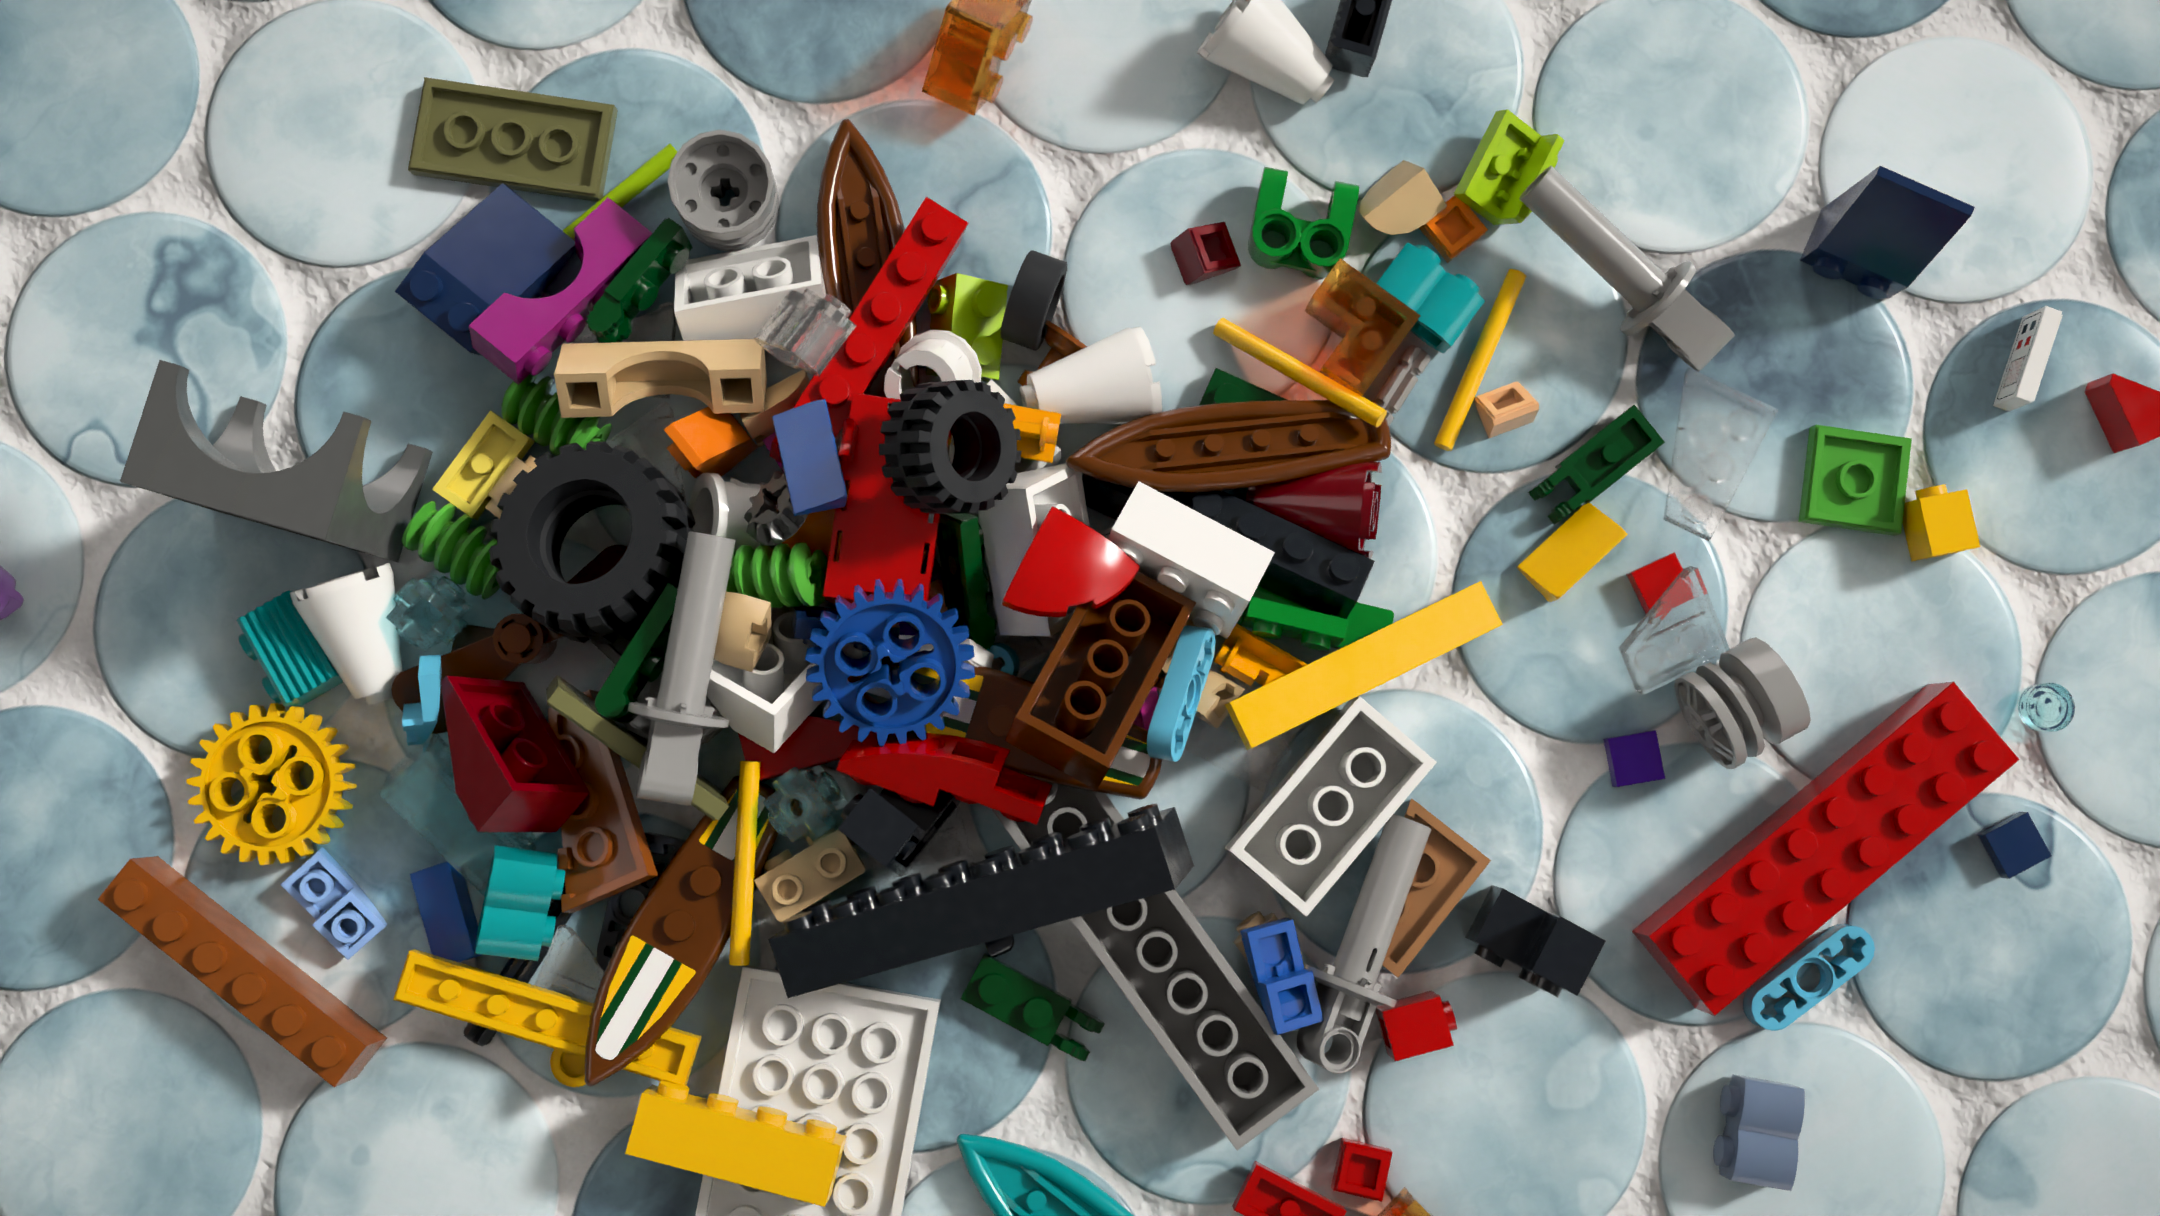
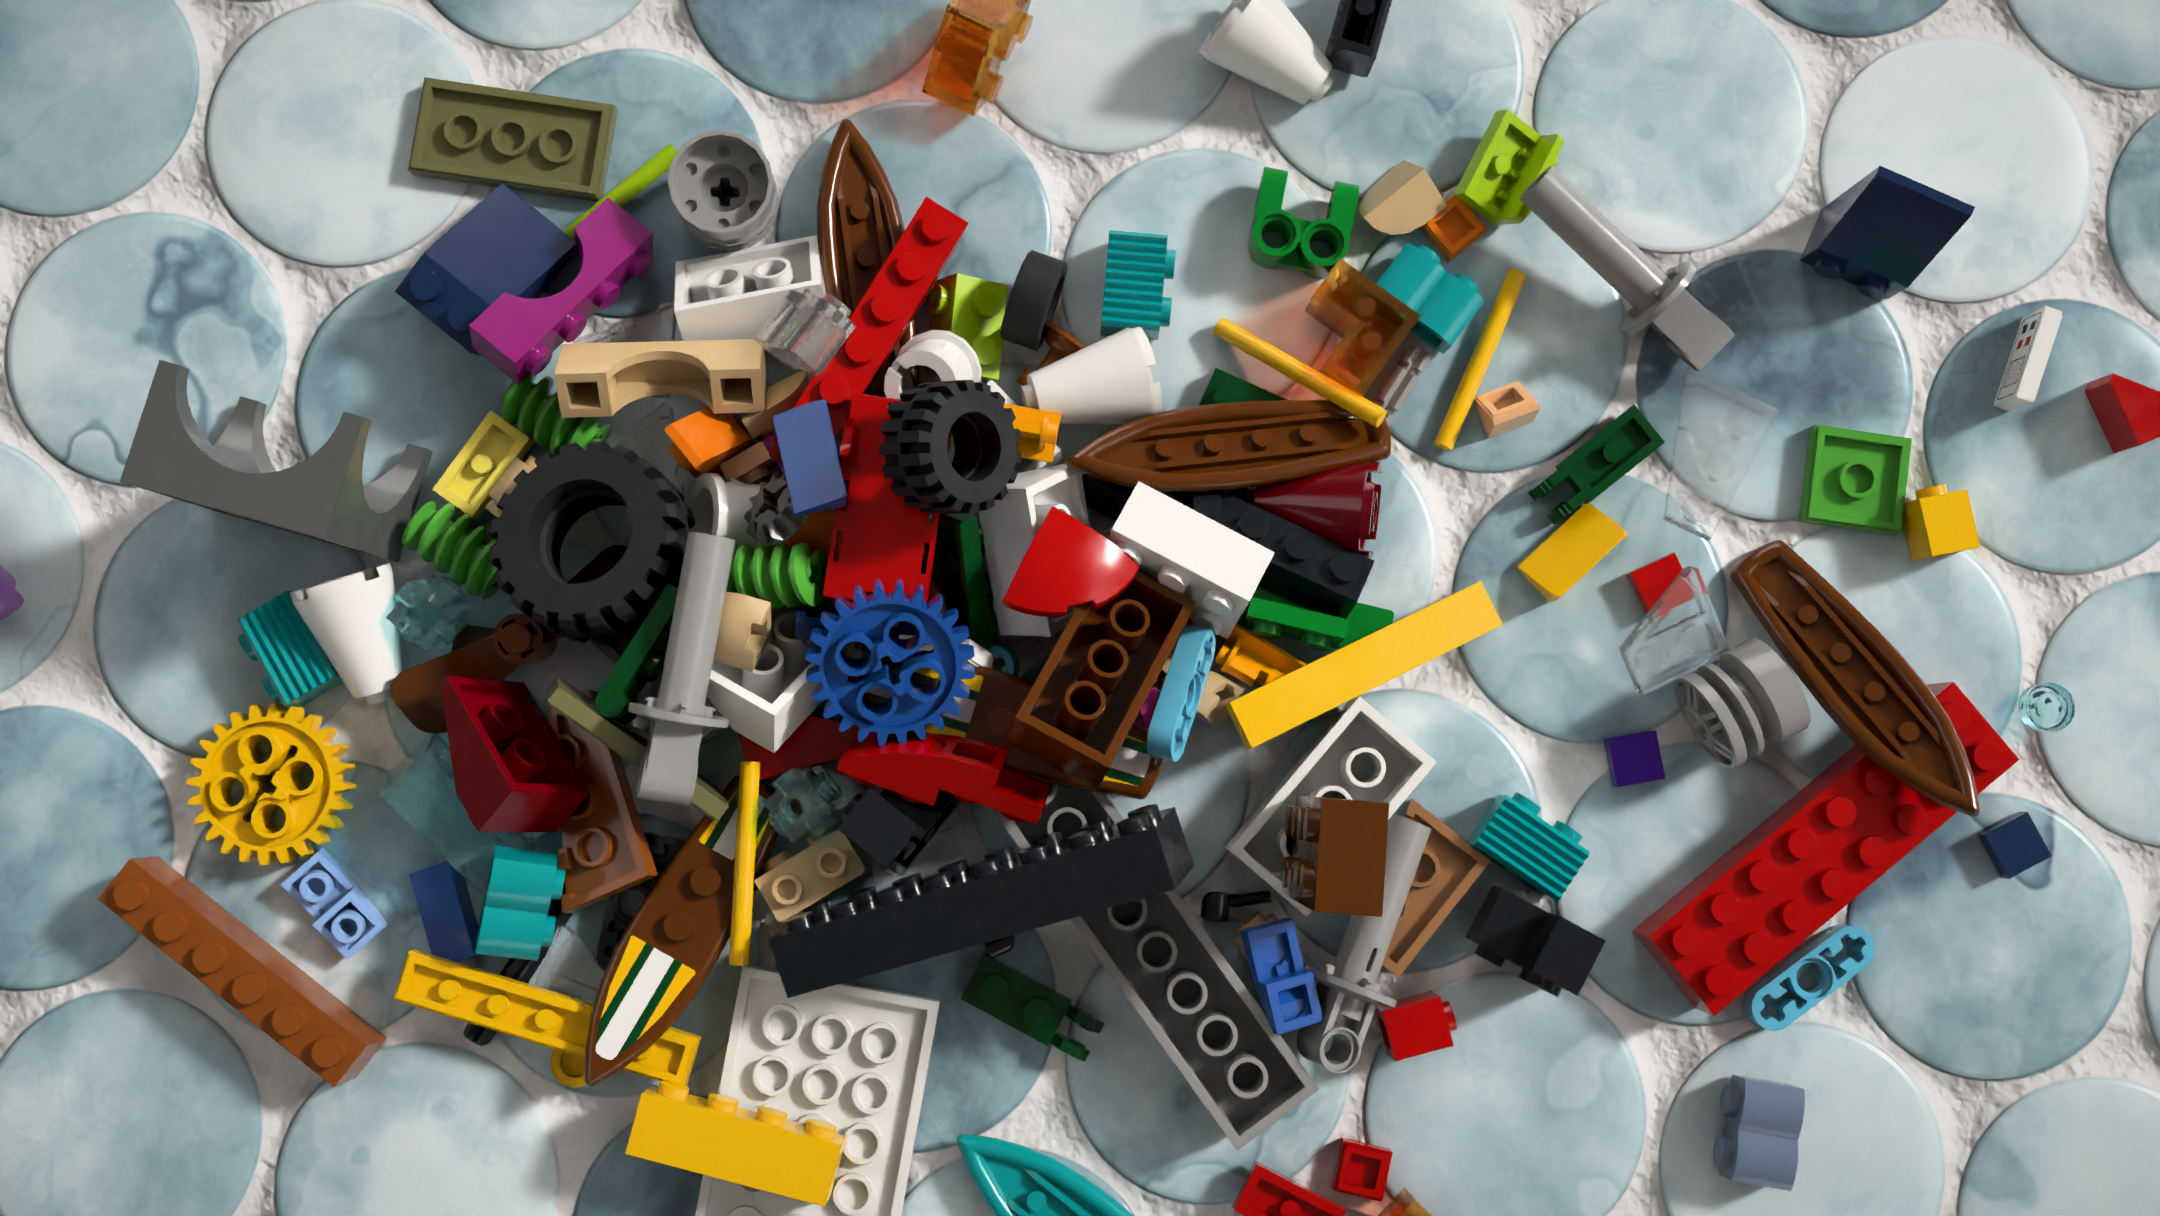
(421, 718): medium azure slope -> none
(639, 282): dark green hinge -> none
(750, 465): none -> light nougat plate
(1135, 283): none -> teal brick
(1204, 252): dark red slope -> none
(1217, 904): none -> black hand
(1337, 855): none -> reddish brown brick
(1528, 846): none -> teal brick
(1857, 676): none -> reddish brown piece

